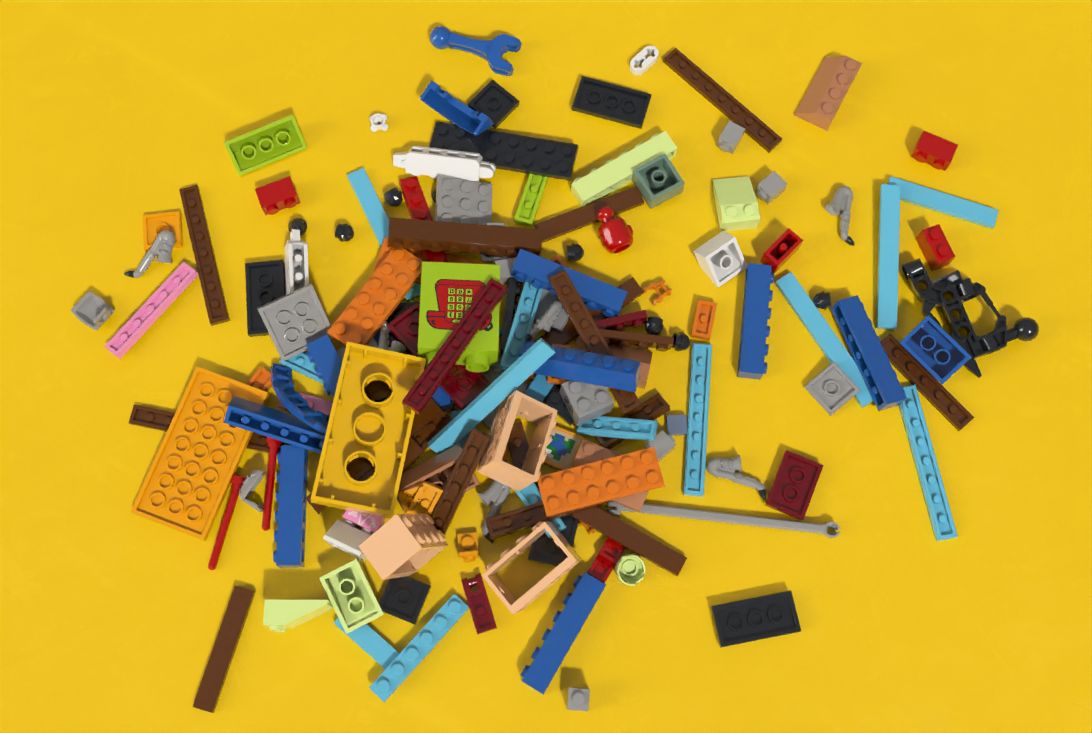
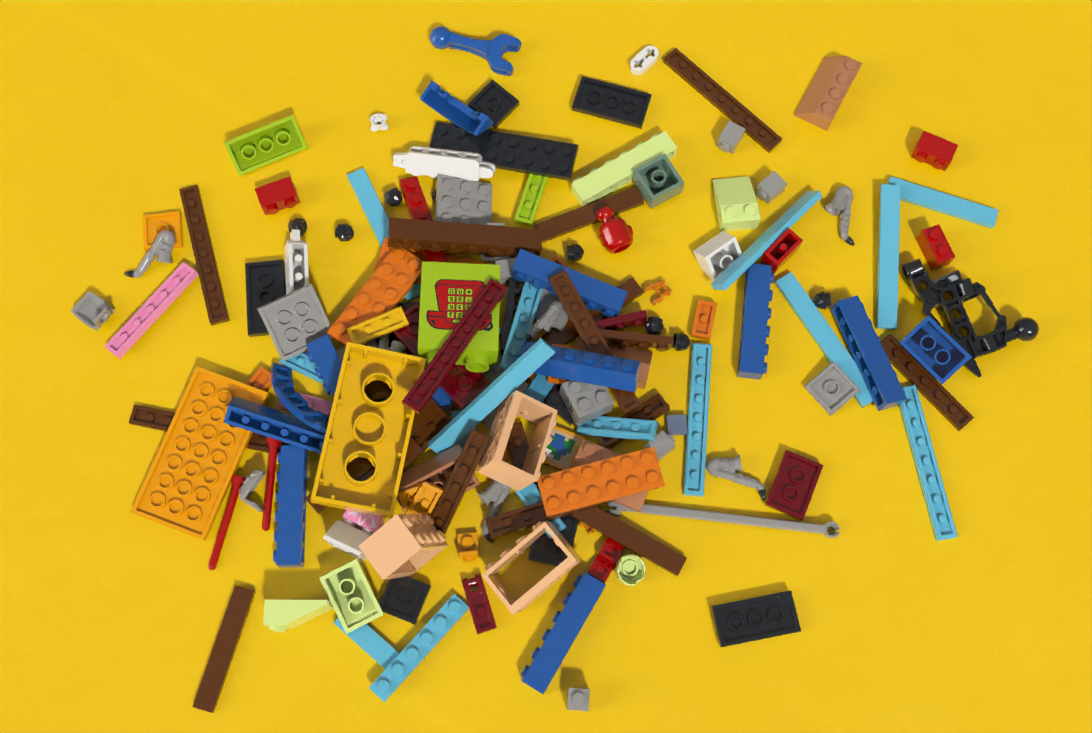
(378, 326): none -> yellow tile
(758, 248): none -> medium azure tile

